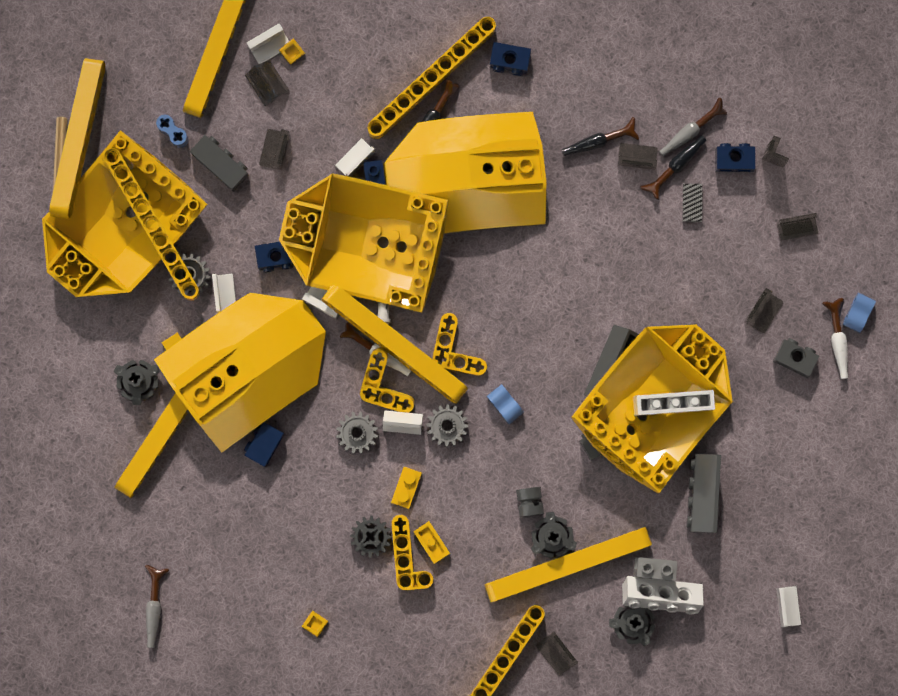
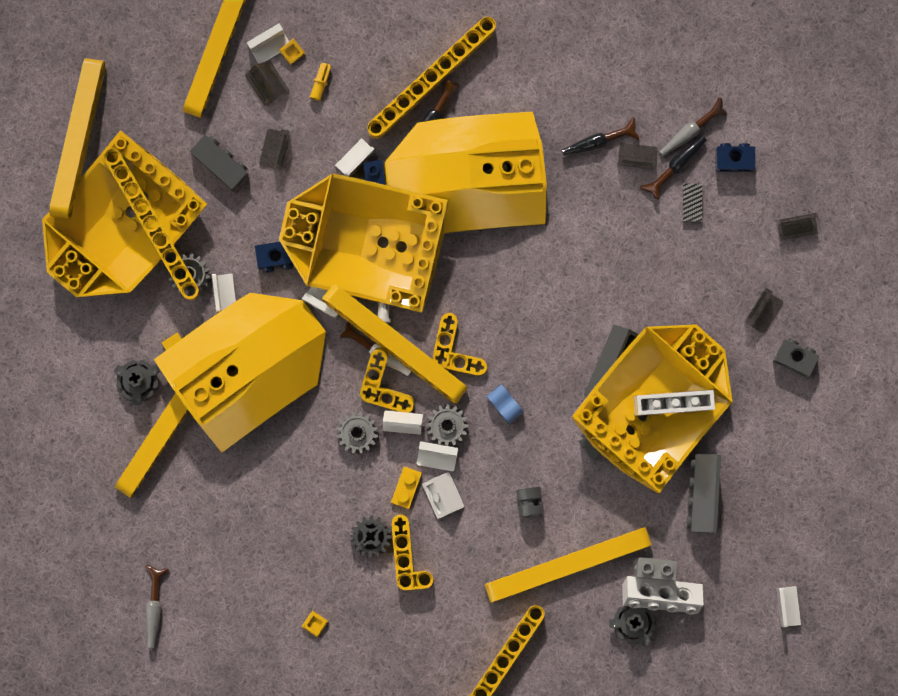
(61, 131): tan axle -> none
(172, 131): medium blue axle -> none
(263, 444): dark blue brick -> none
(320, 81): none -> yellow axle
(431, 542): yellow plate -> none
(437, 456): none -> white panel
(443, 495): none -> white panel
(520, 54): dark blue brick -> none
(546, 530): dark grey piece -> none
(556, 653): clear smoke panel -> none
(771, 156): clear smoke panel -> none
(838, 339): white piece -> none
(859, 312): medium blue axle -> none

